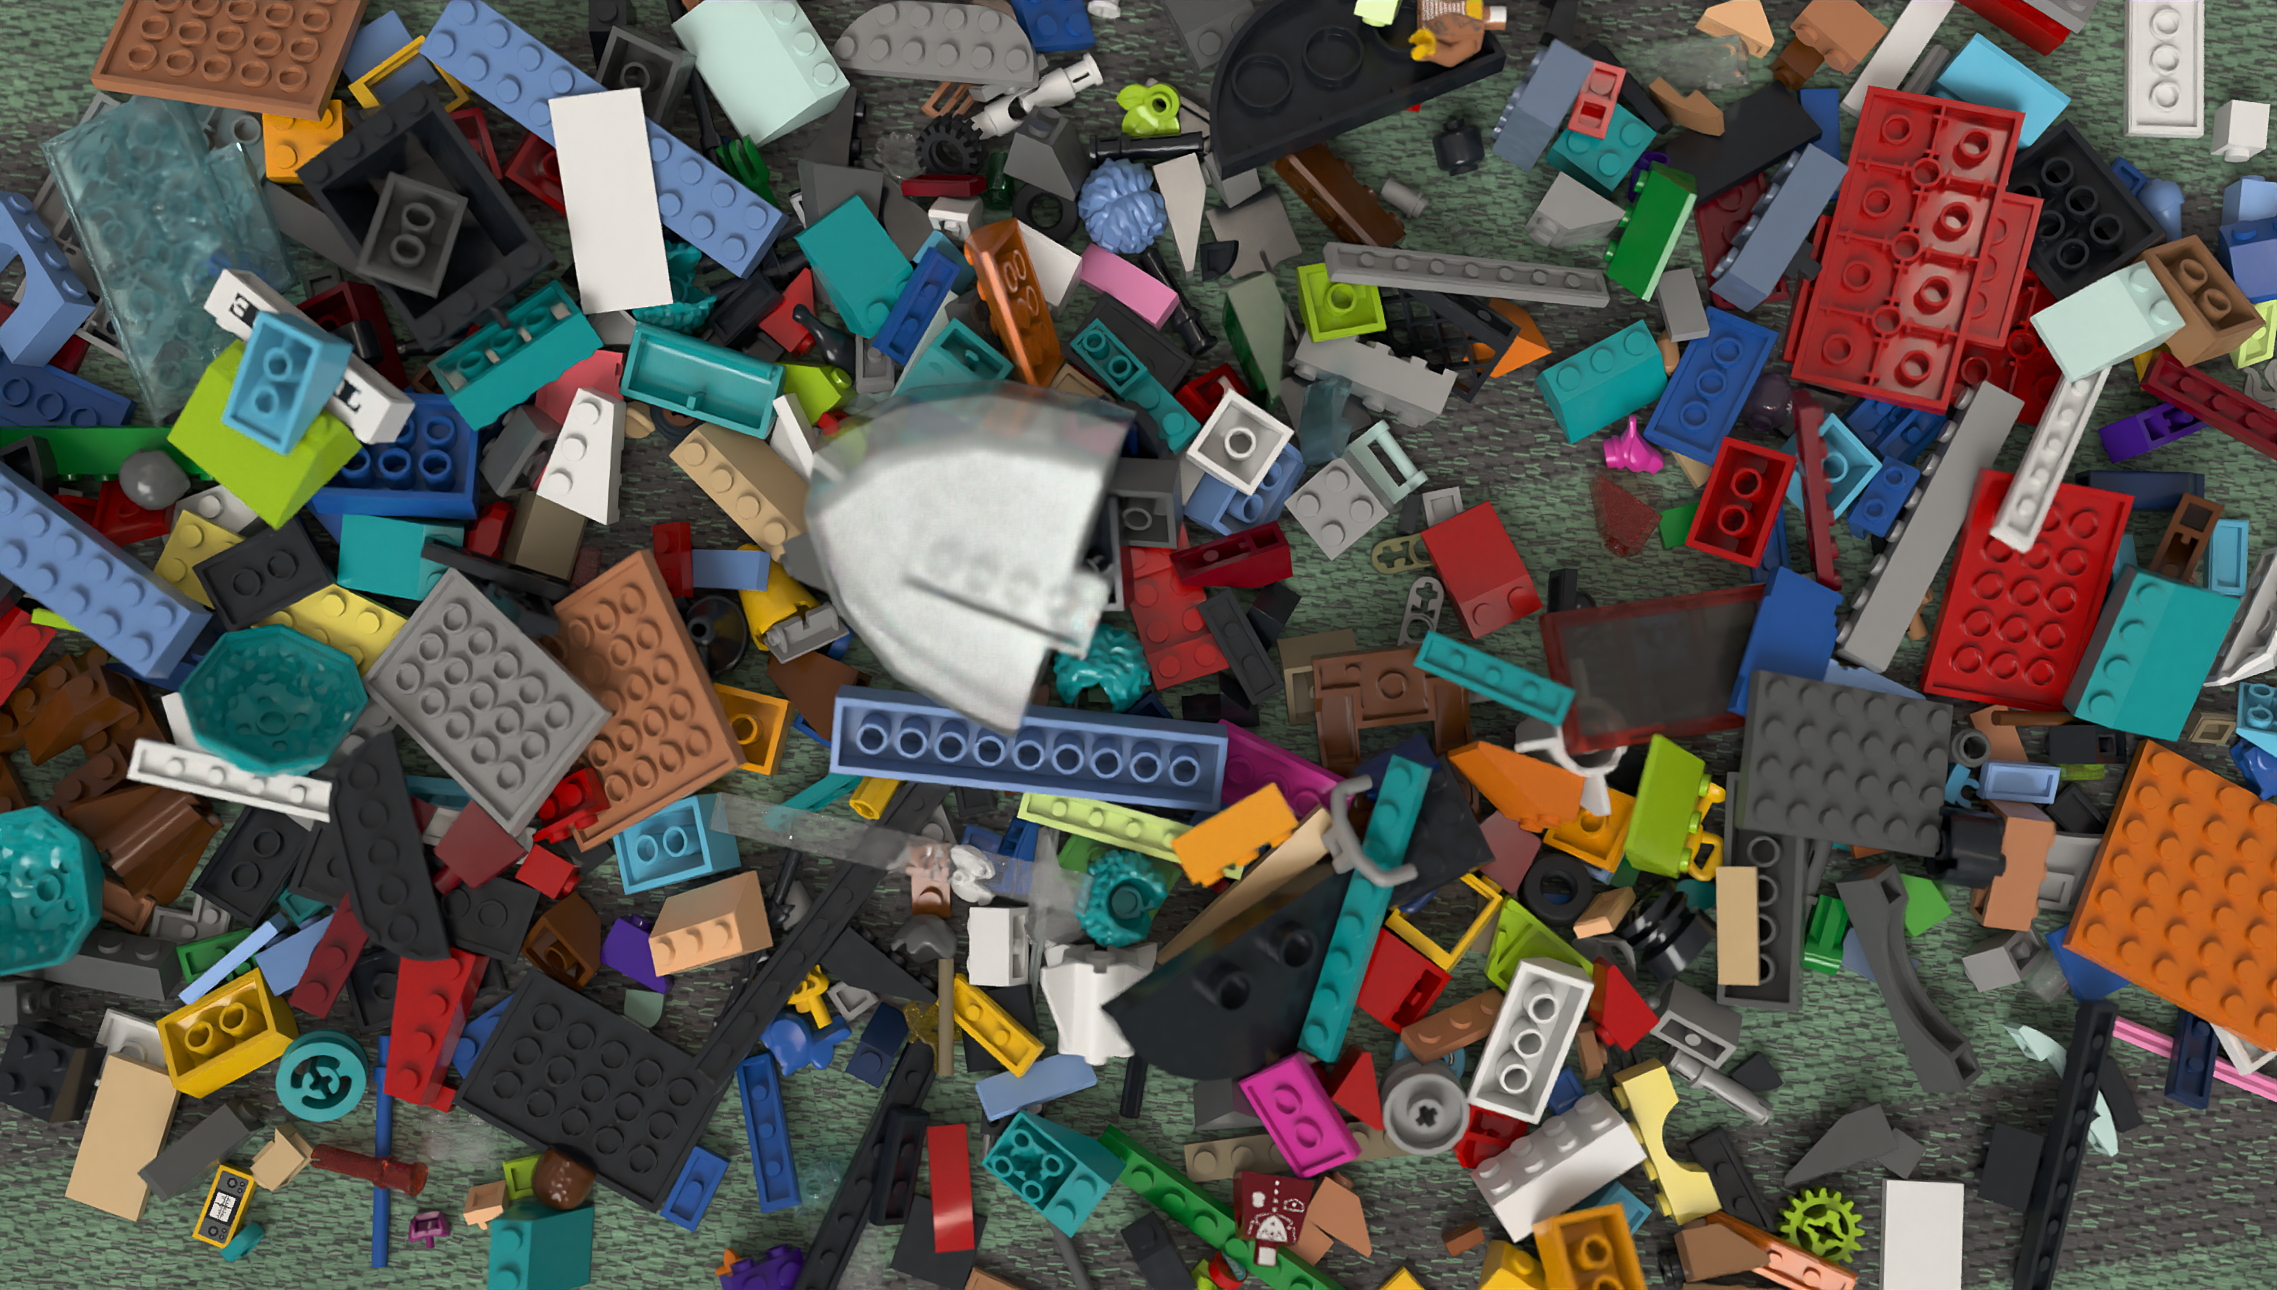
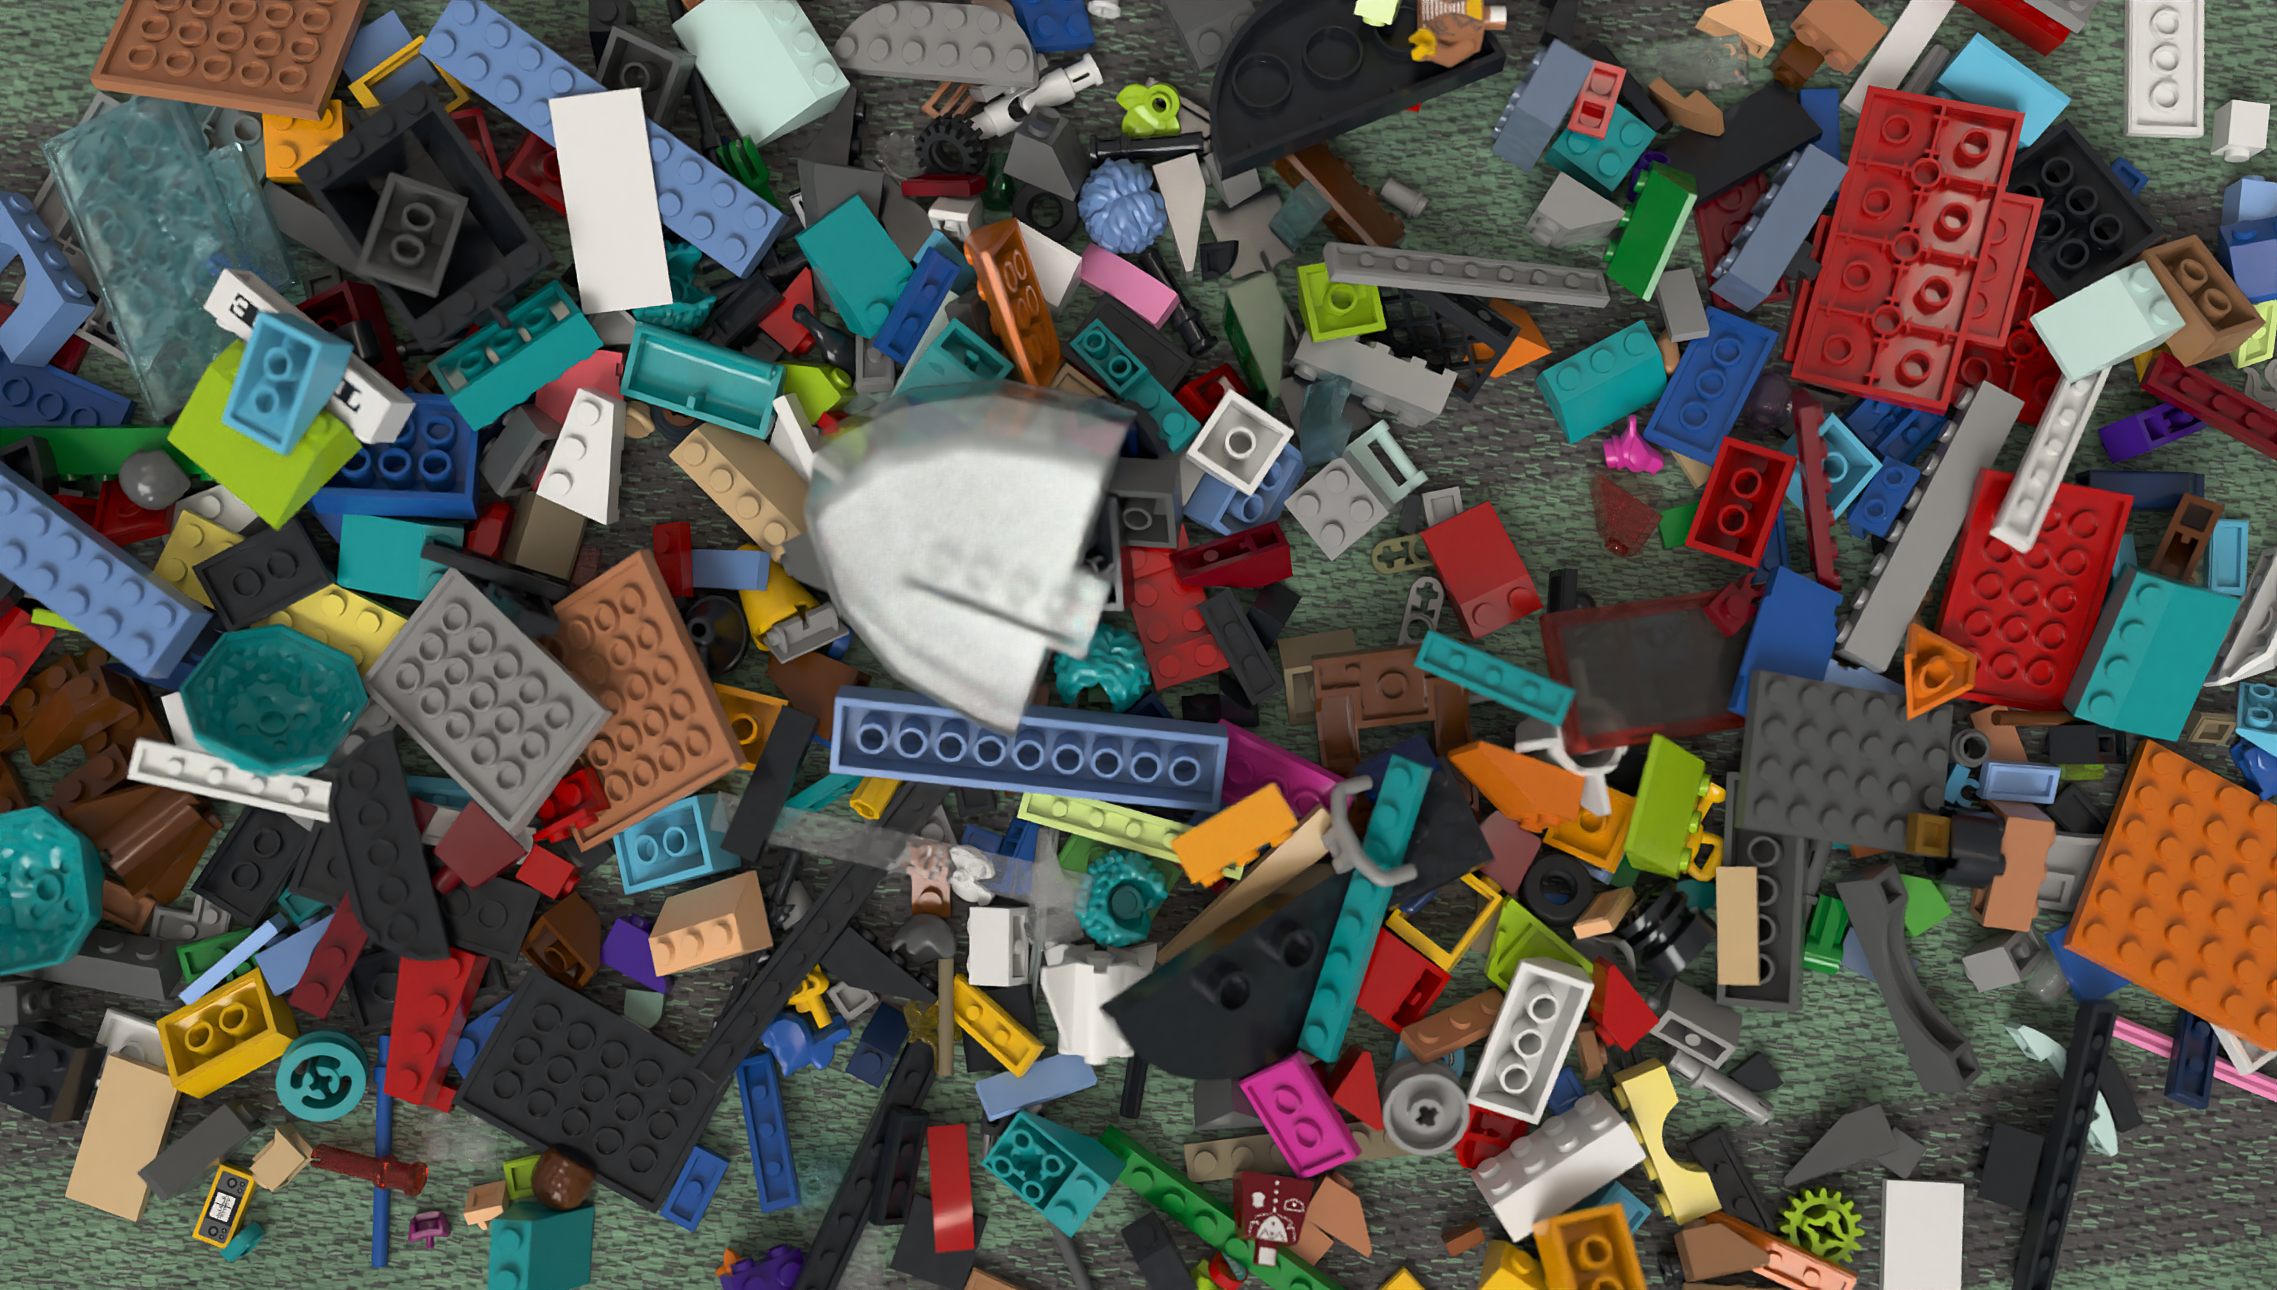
(770, 784): none -> black tile
(1300, 215): none -> clear light blue tile
(1458, 147): black head -> none
(1732, 606): none -> dark red plate
(1927, 834): none -> pearl gold plate
(1934, 670): none -> orange slope
(2164, 203): medium blue piece -> none

